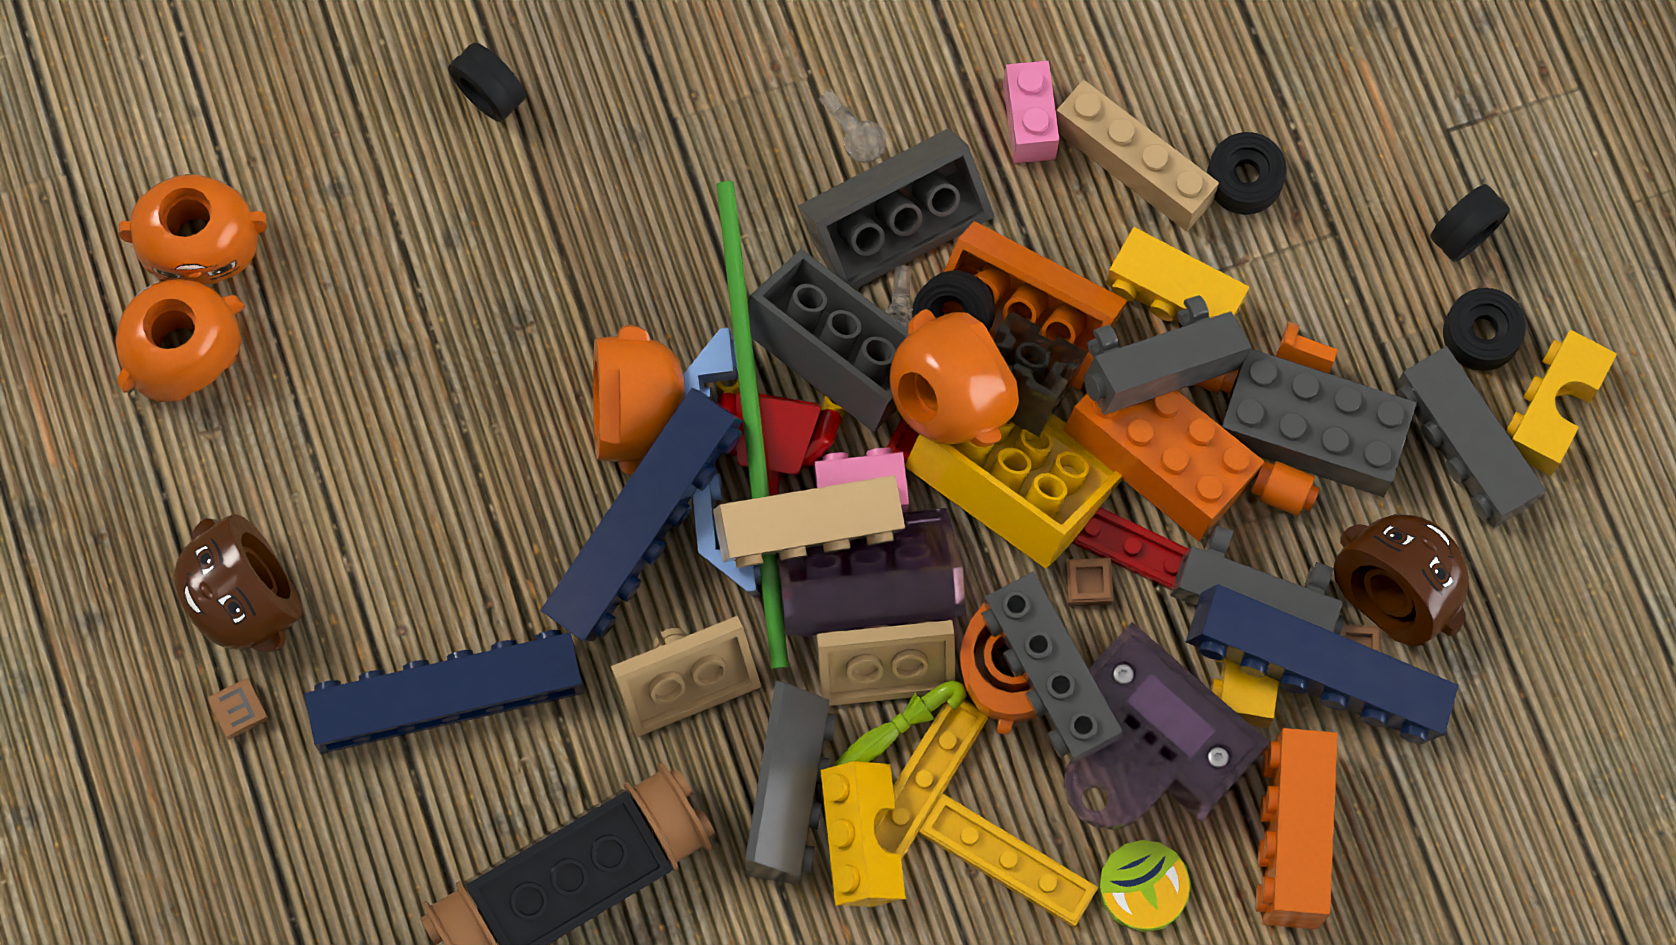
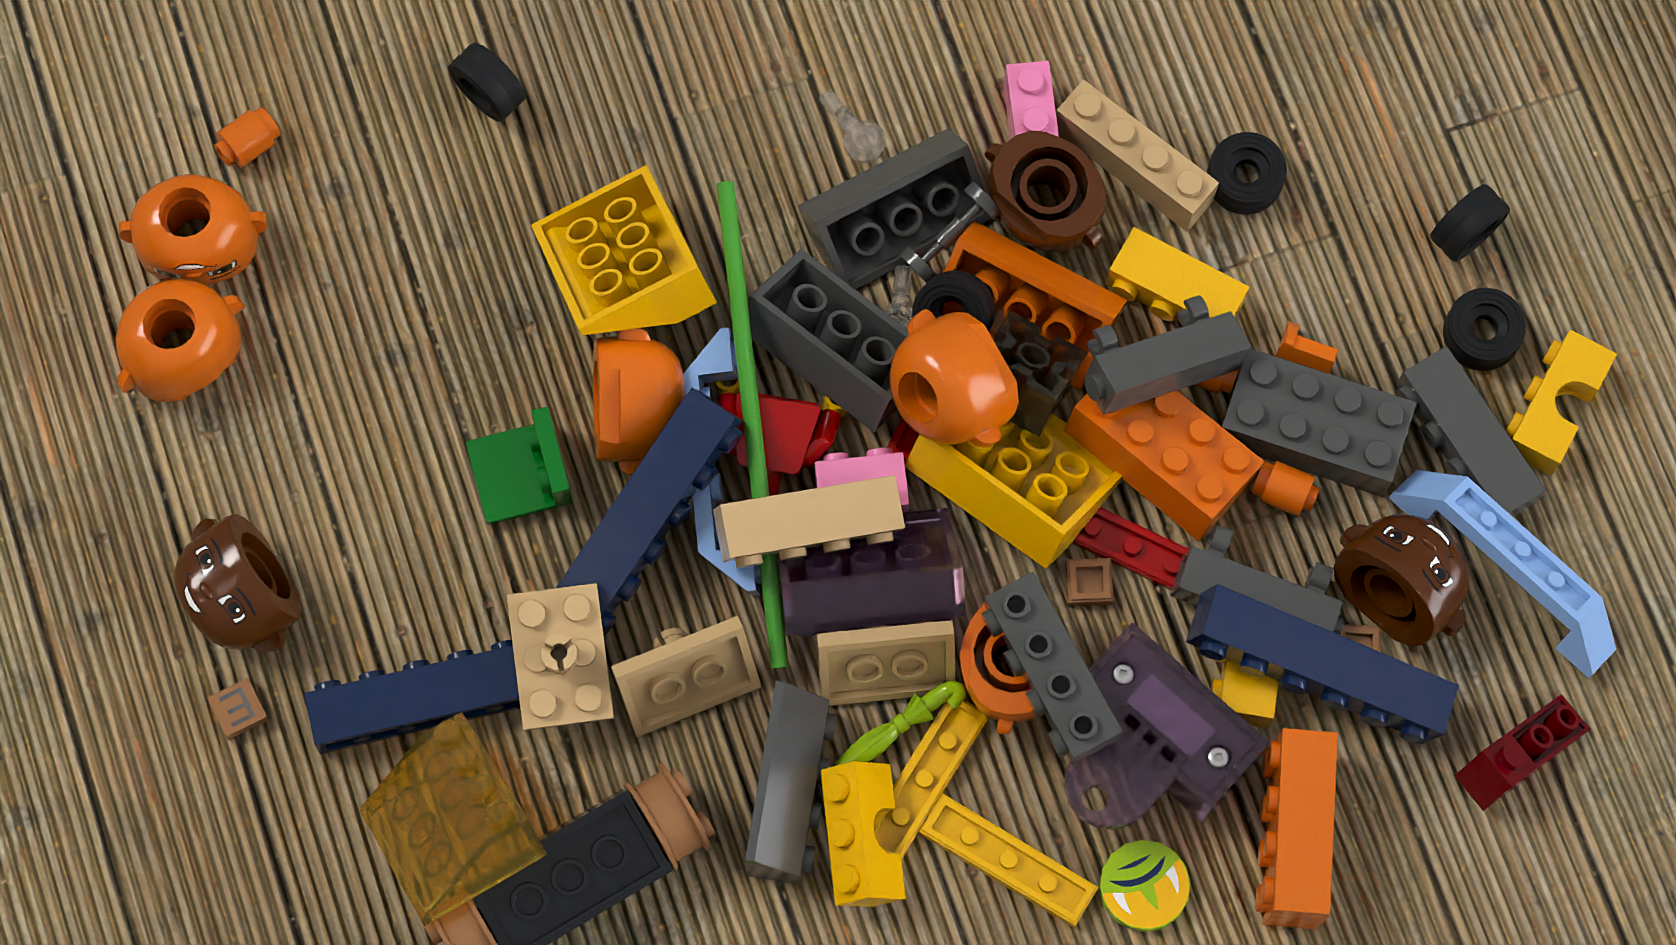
(246, 137): none -> orange brick
(449, 821): none -> clear yellow slope
(519, 470): none -> green bracket
(560, 657): none -> tan plate
(623, 258): none -> yellow slope
(951, 232): none -> dark grey wheel
(1052, 161): none -> reddish brown piece
(1520, 556): none -> light blue slope
(1521, 752): none -> dark red slope

